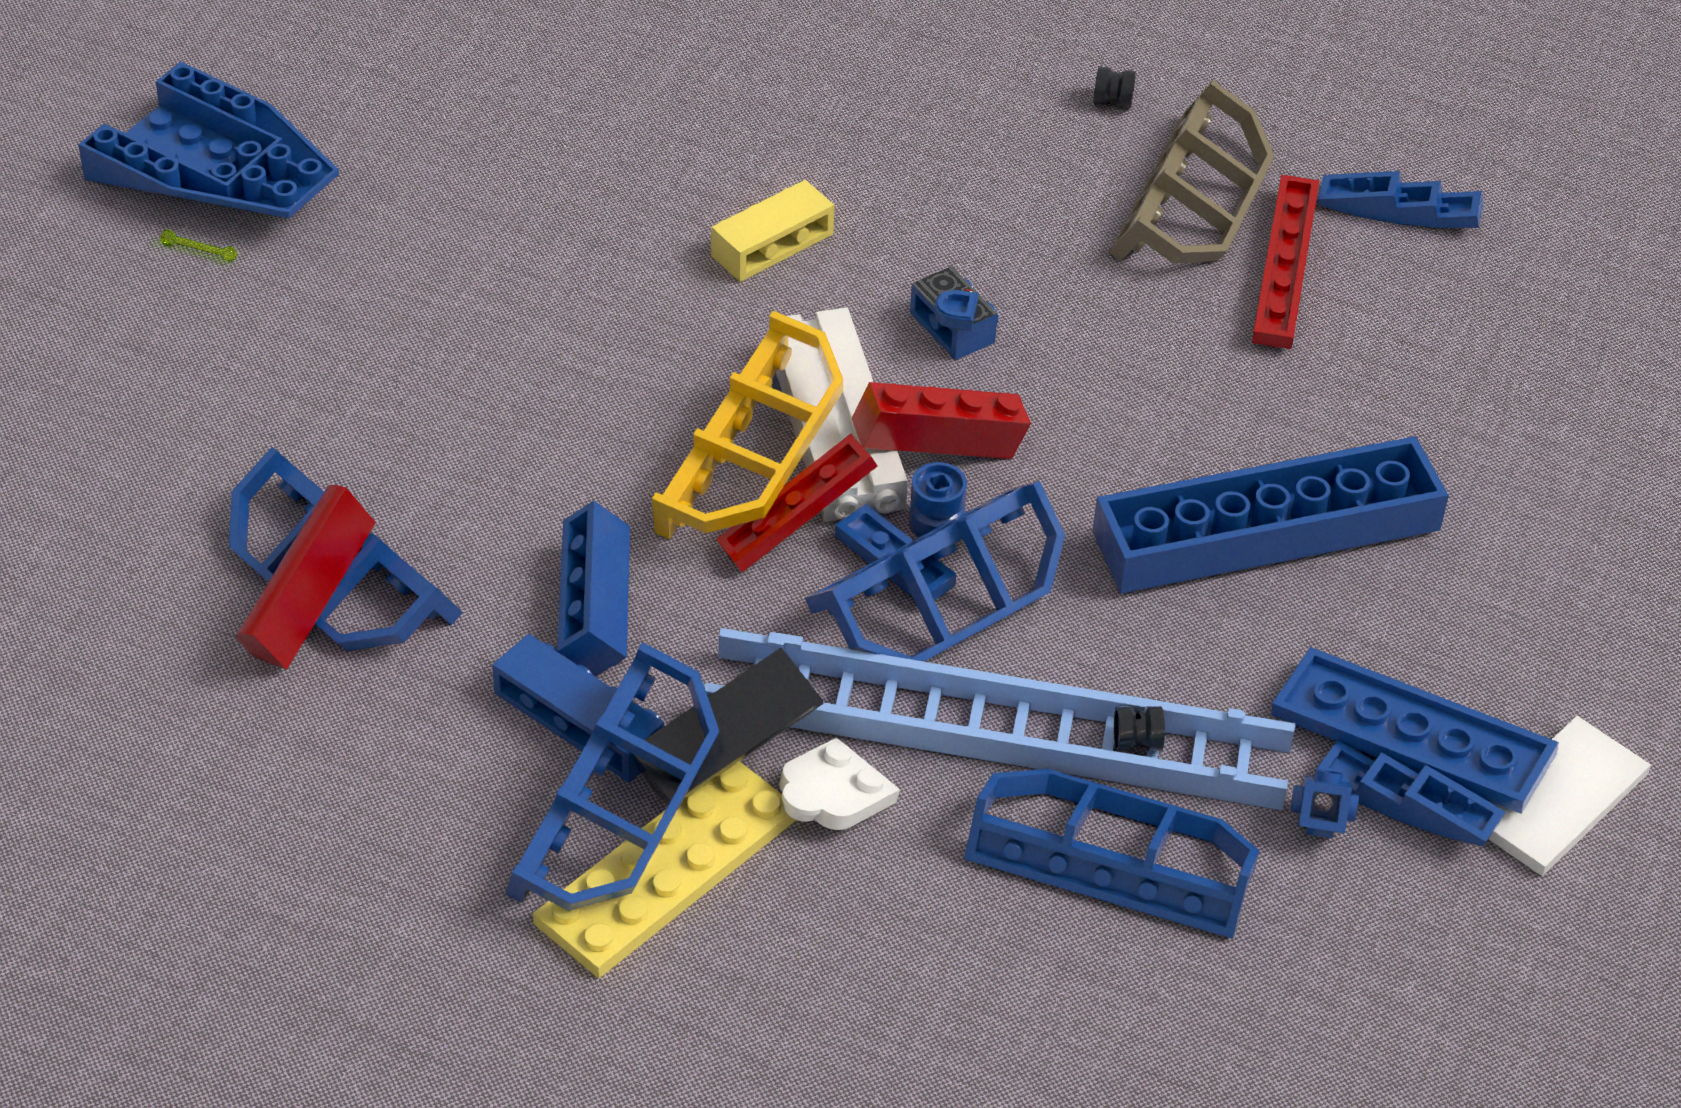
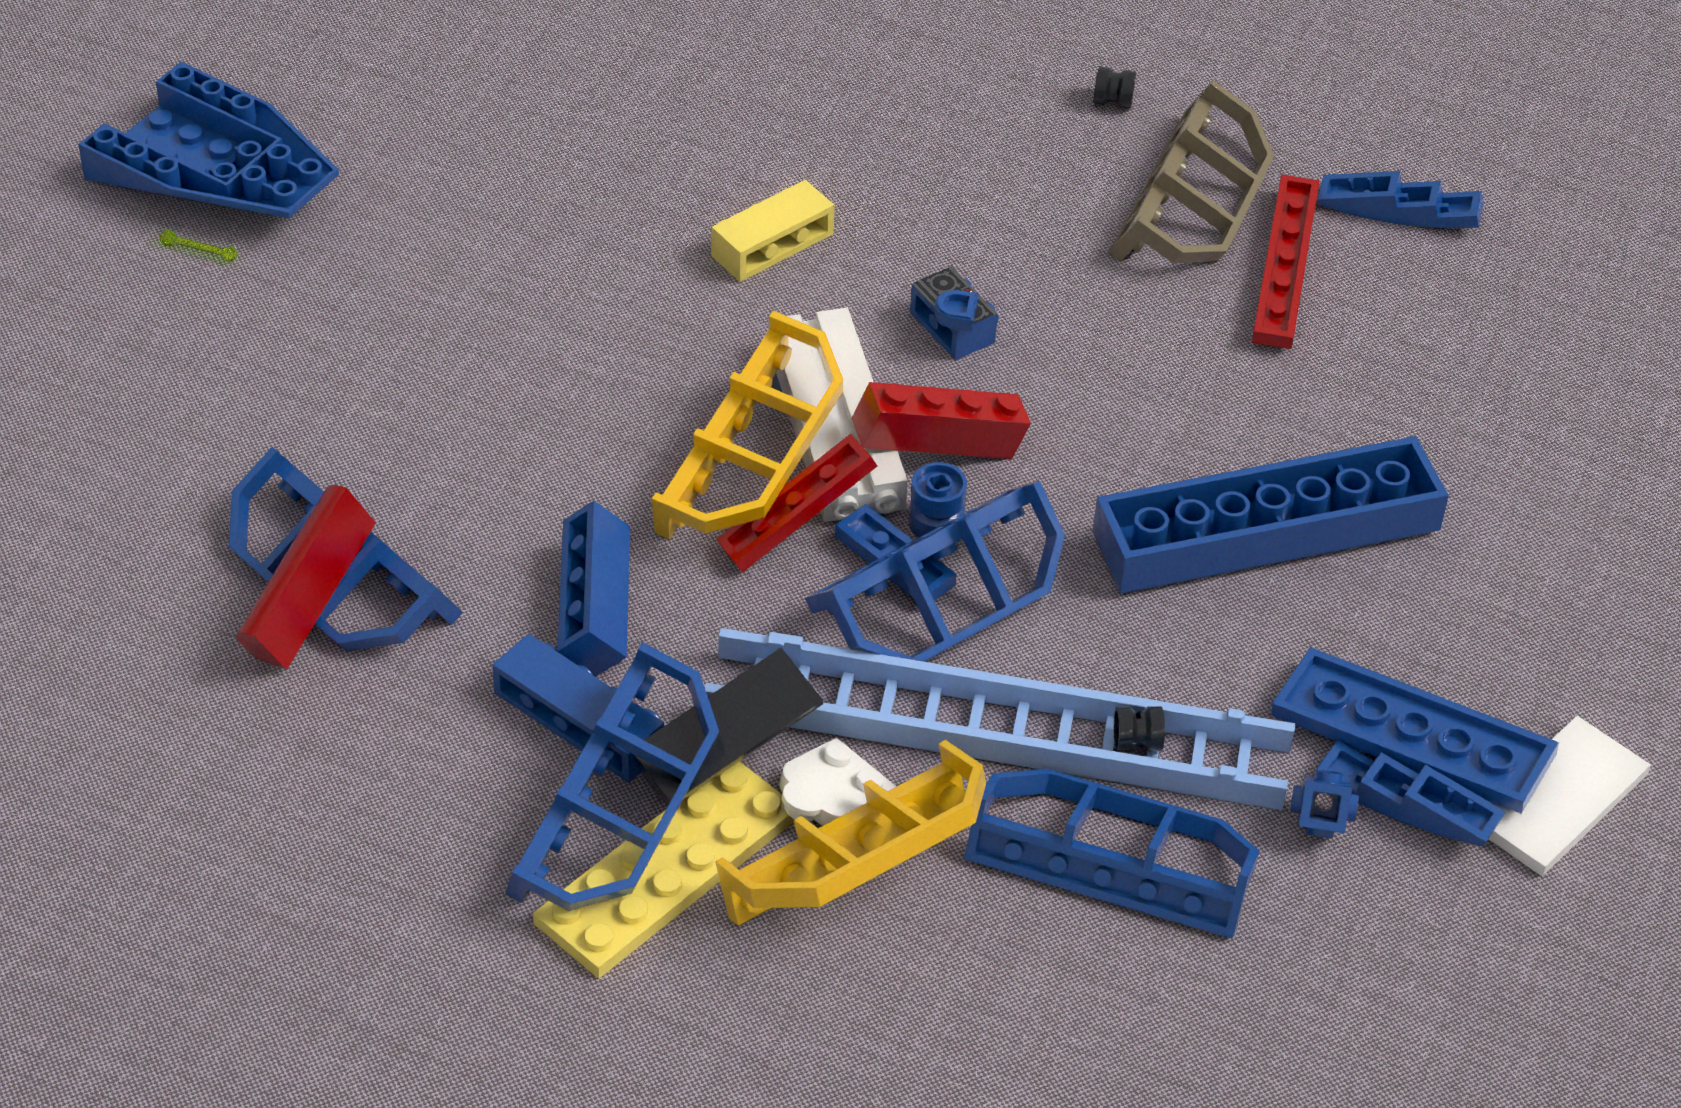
(859, 843): none -> yellow plate

